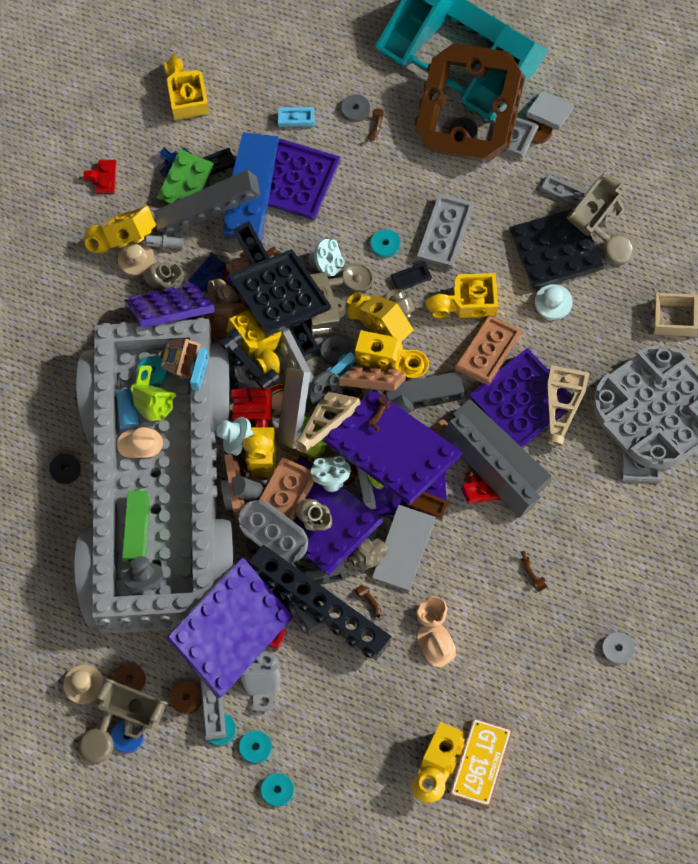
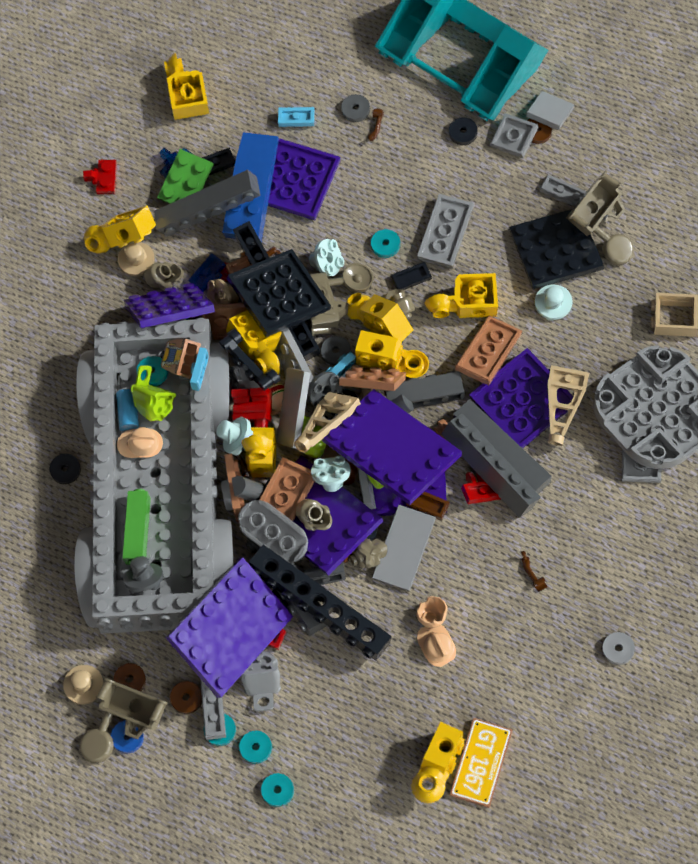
(164, 242): light grey pin -> none
(364, 591): reddish brown piece -> none
(382, 406): reddish brown piece -> none
(438, 72): reddish brown panel -> none

